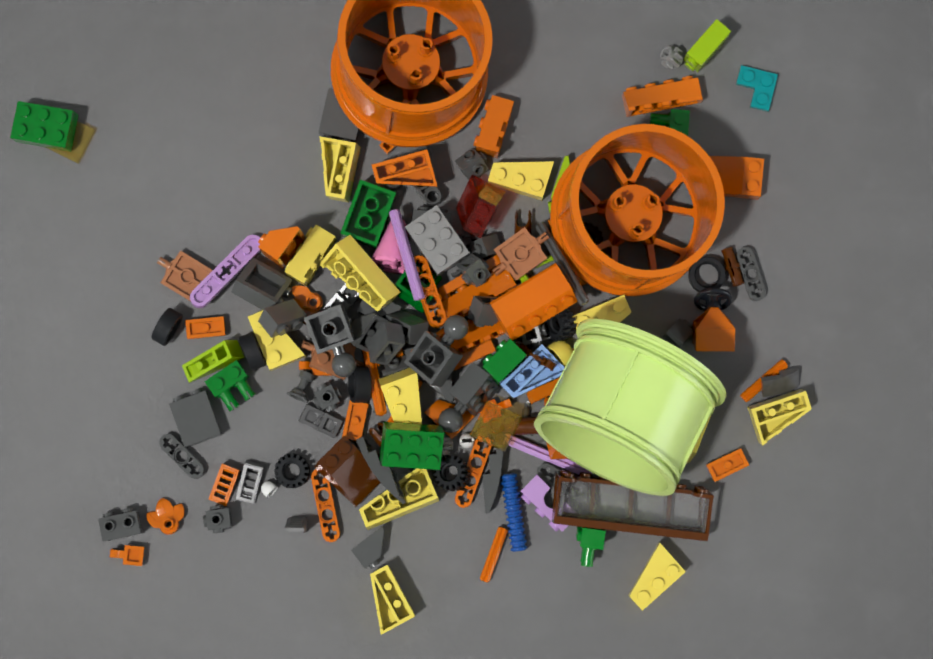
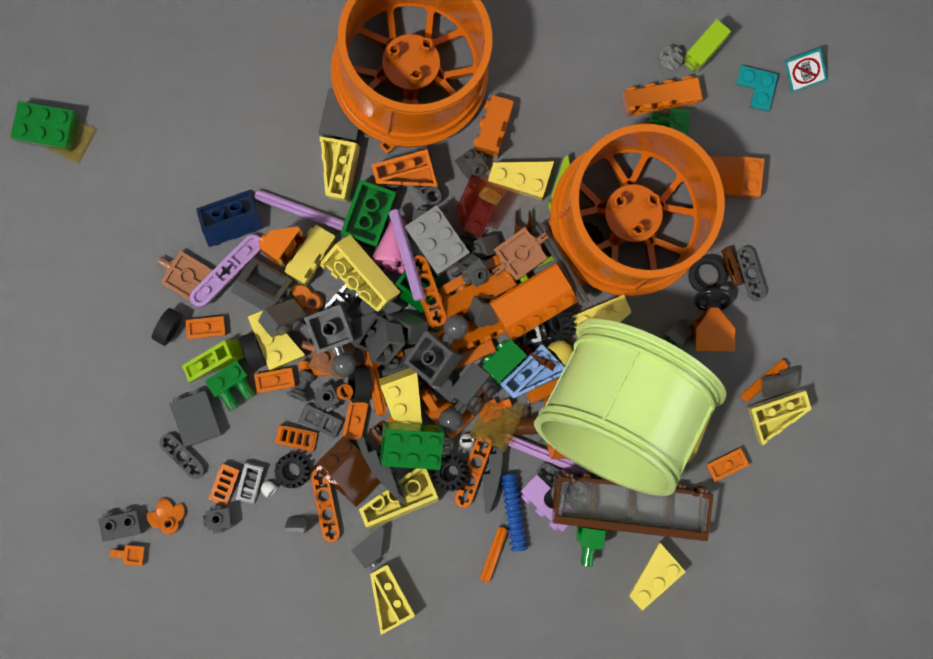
(229, 218): none -> dark blue slope
(274, 380): none -> orange plate
(280, 432): none -> orange slope
(299, 210): none -> lavender axle
(347, 389): none -> orange hinge
(428, 398): none -> orange plate
(805, 70): none -> piece

